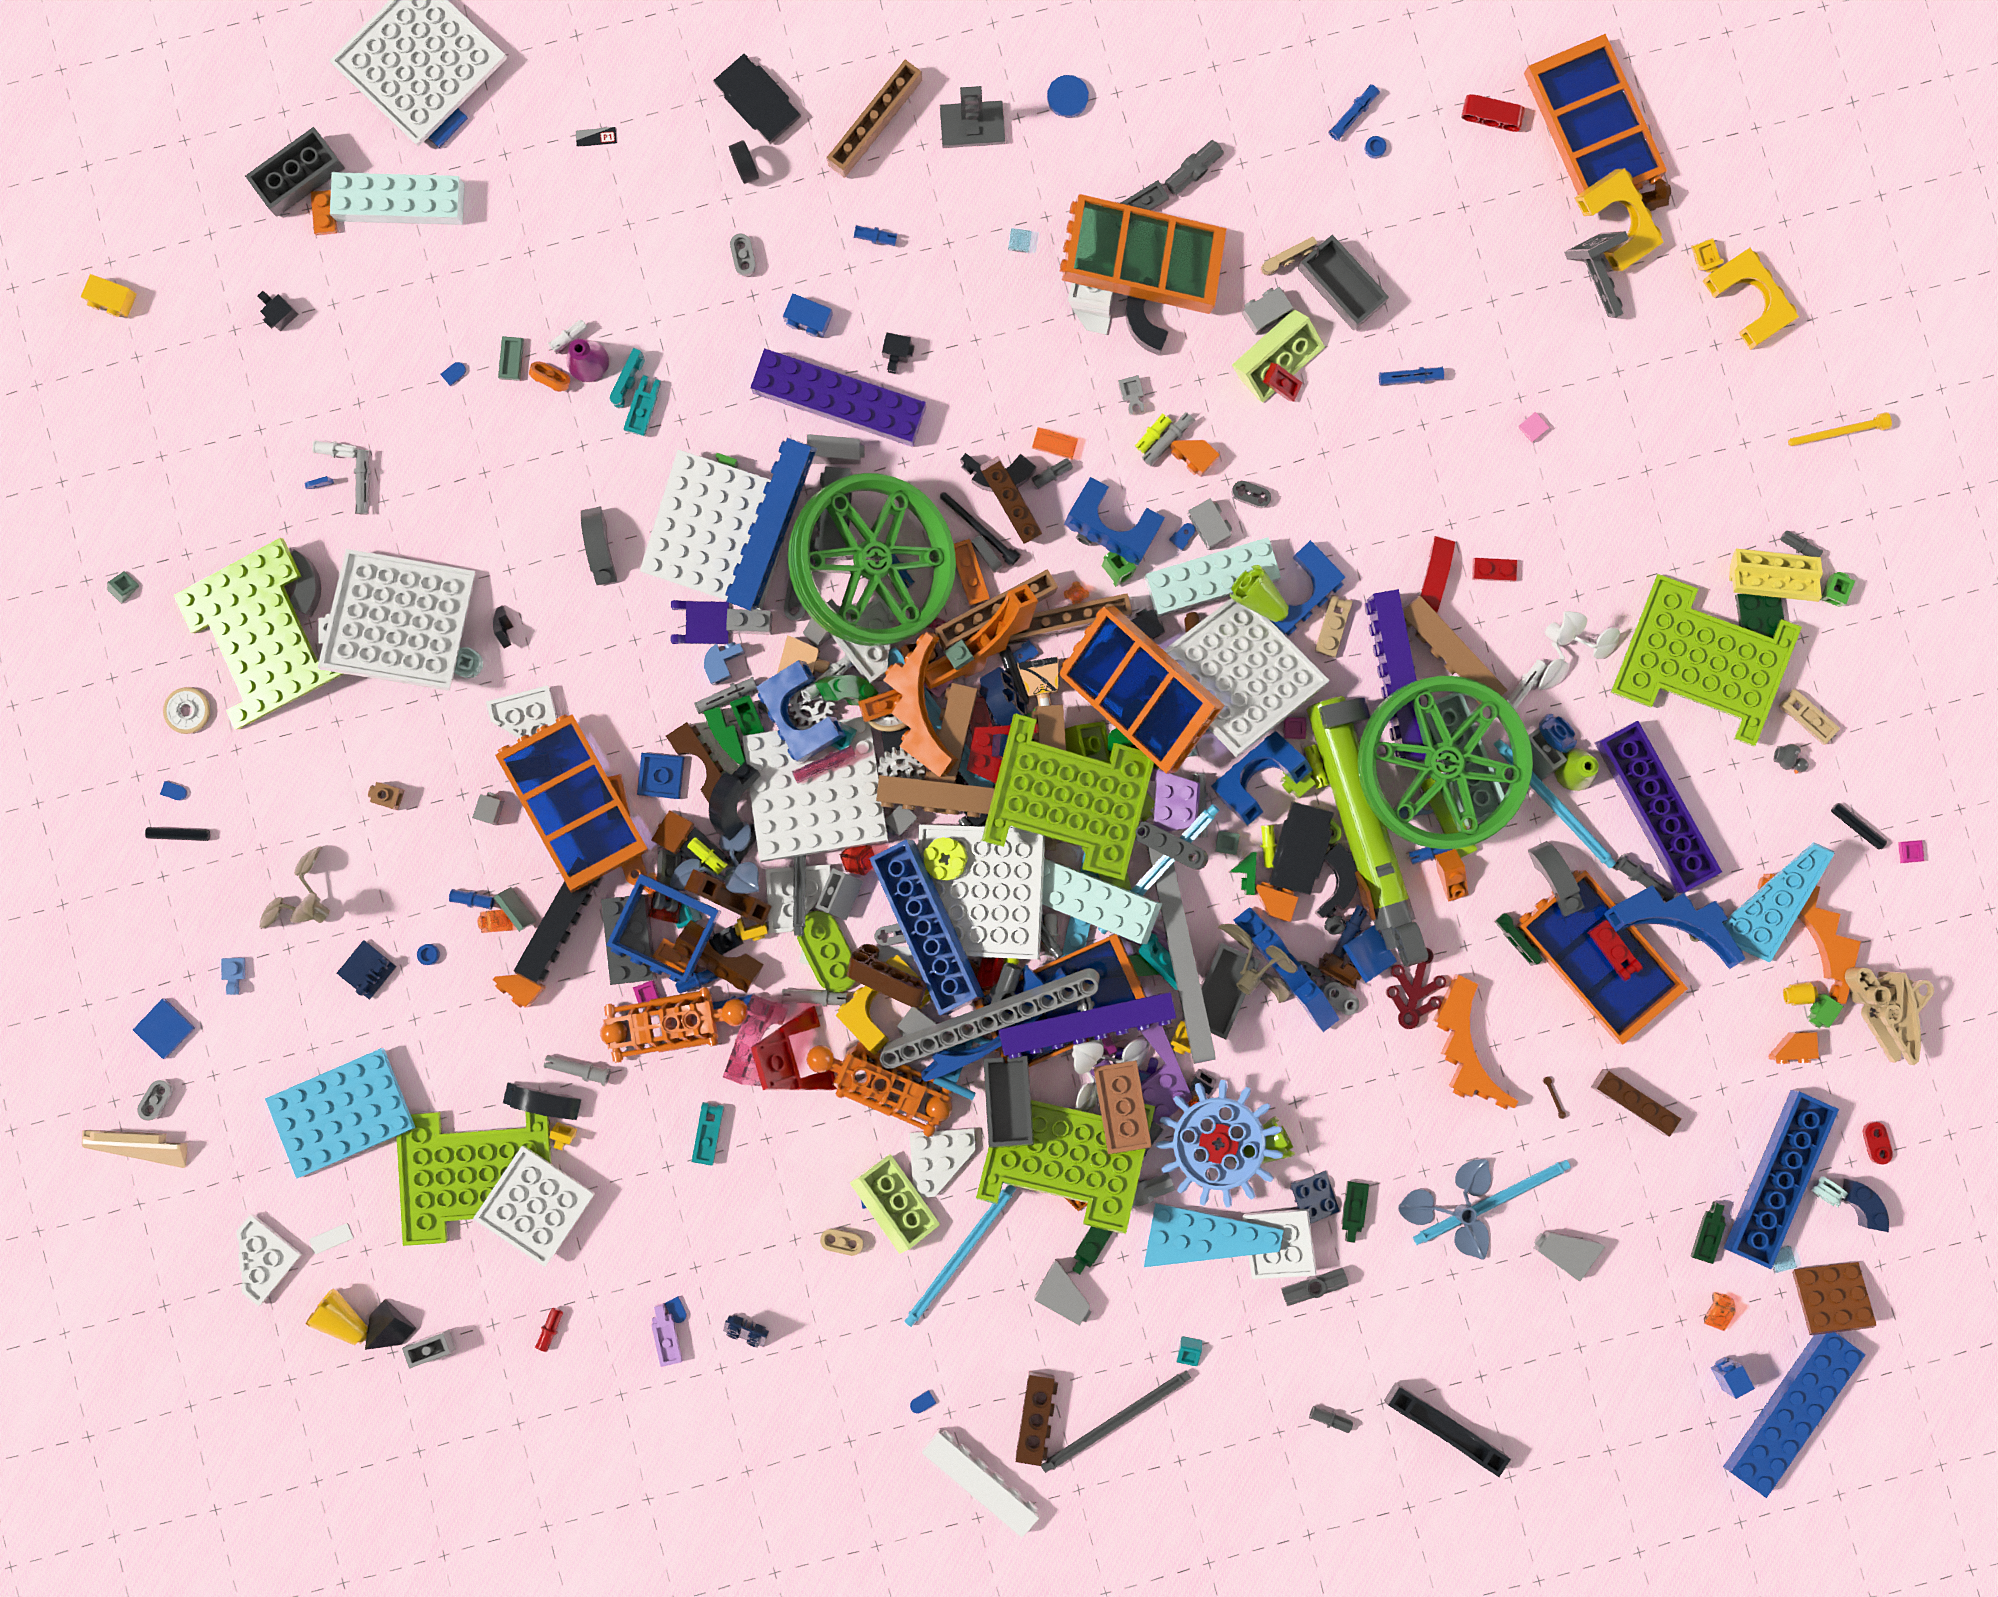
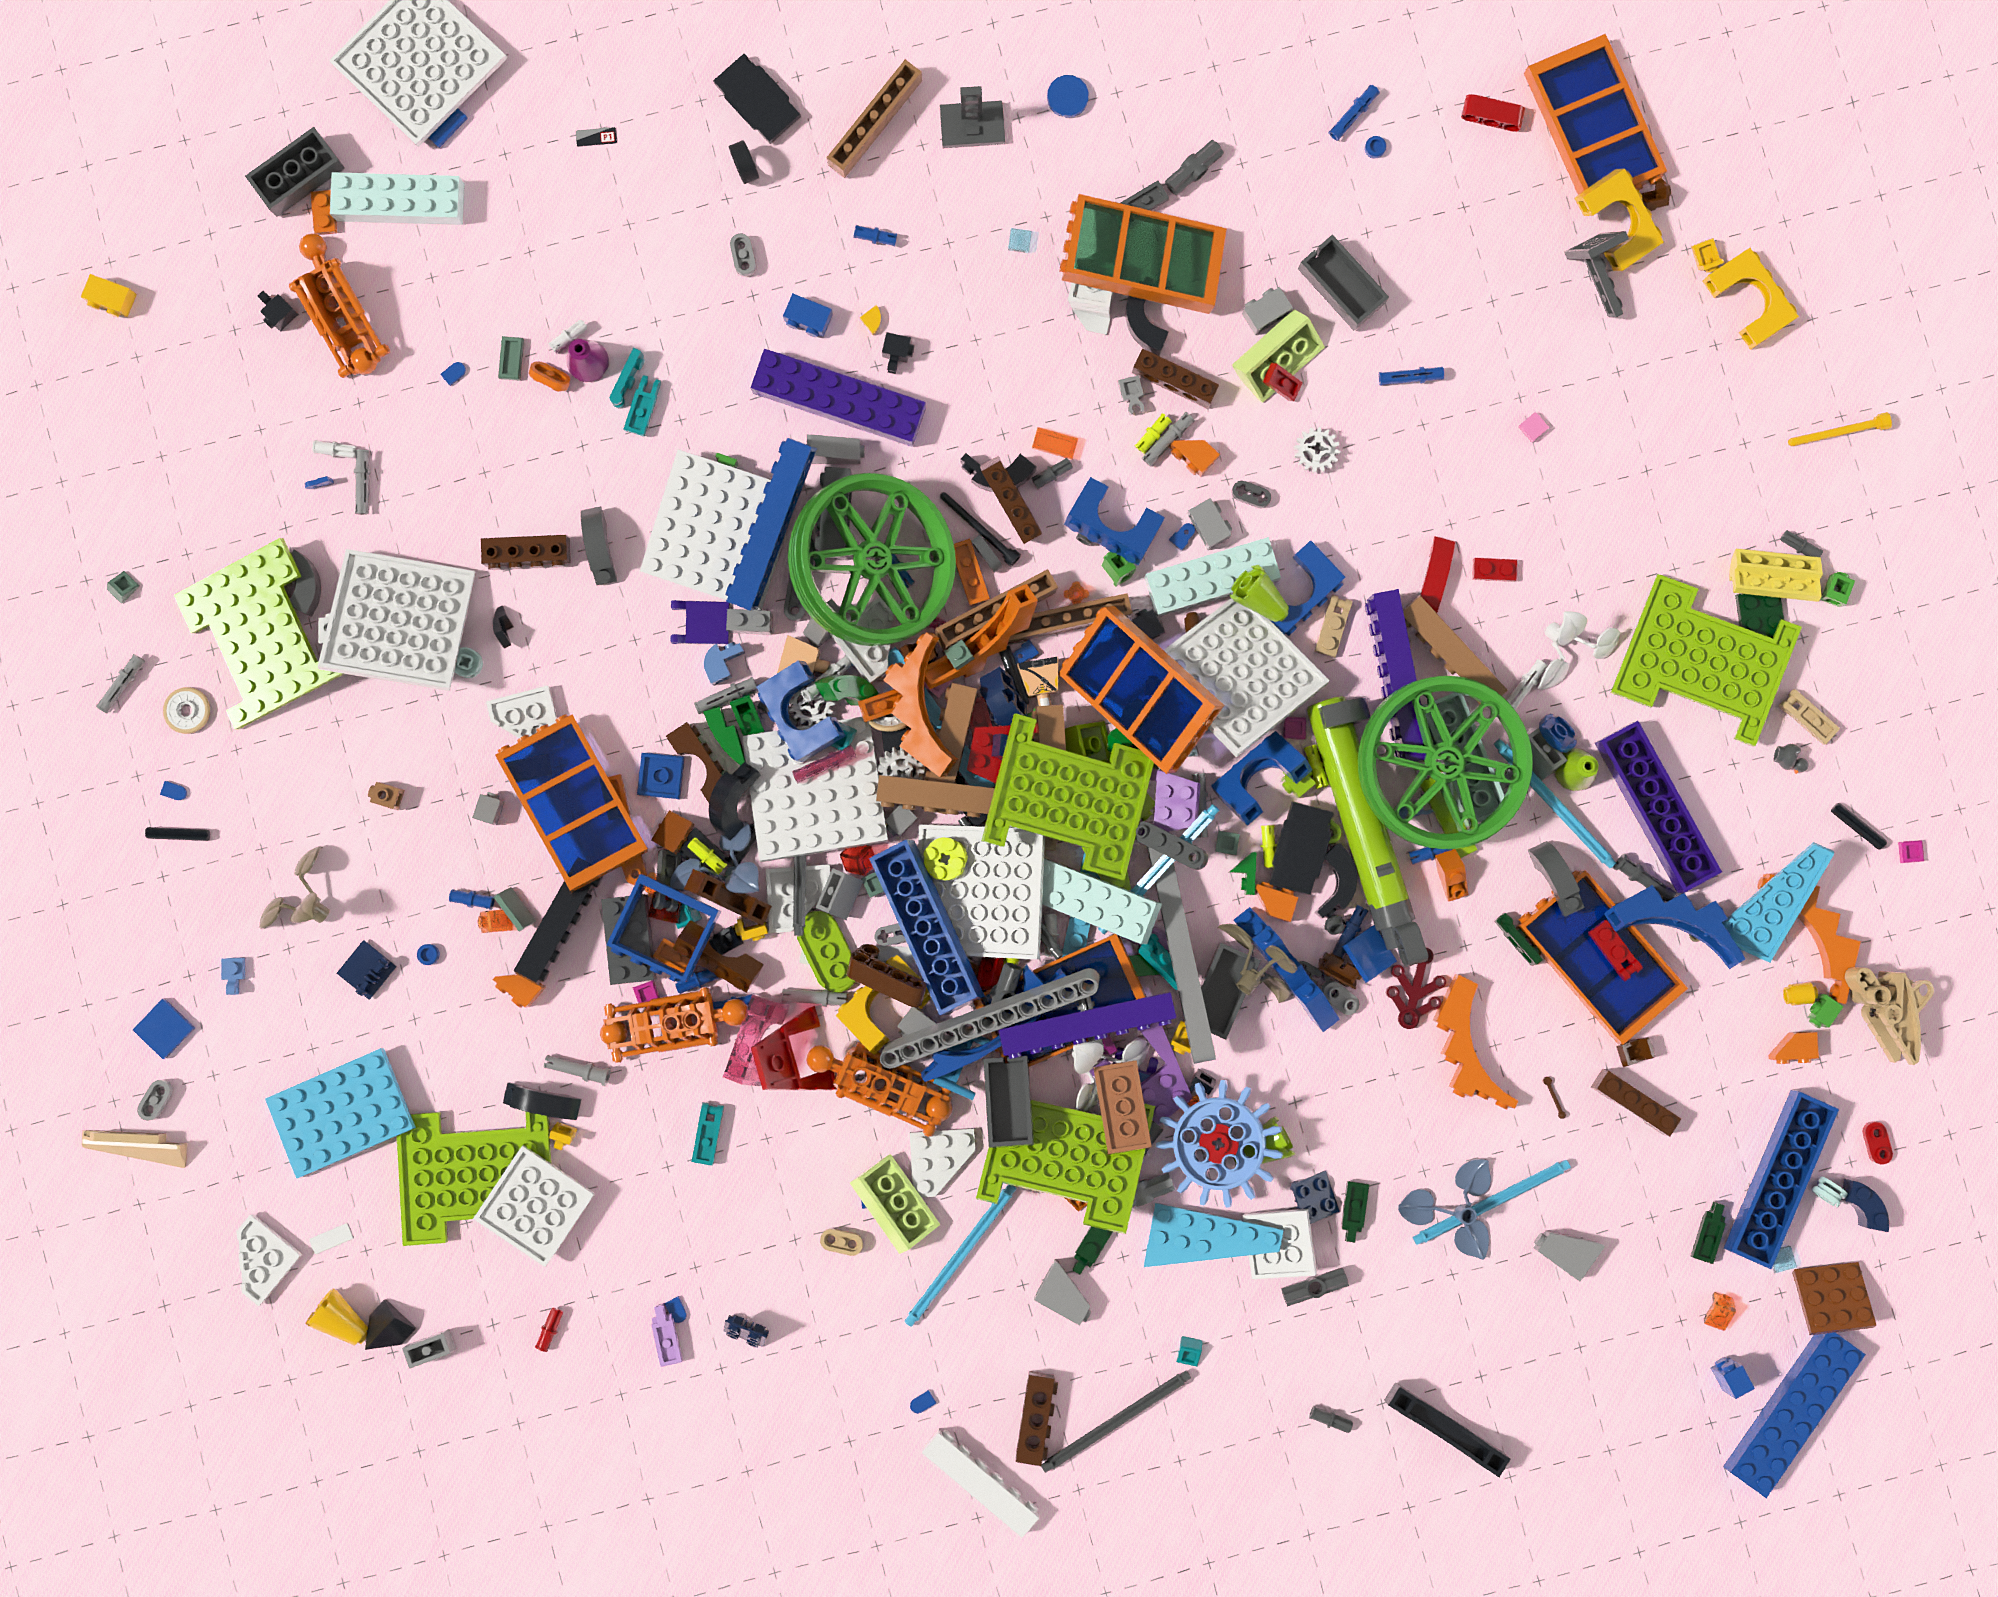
(118, 686): none -> light grey pin
(323, 310): none -> orange piece
(525, 551): none -> reddish brown brick
(872, 319): none -> yellow tile
(872, 884): none -> sand green plate
(1175, 378): none -> reddish brown brick
(1287, 256): tan hinge -> none
(1325, 450): none -> white gear
(1365, 895): dark orange piece -> none
(1635, 1051): none -> reddish brown bracket

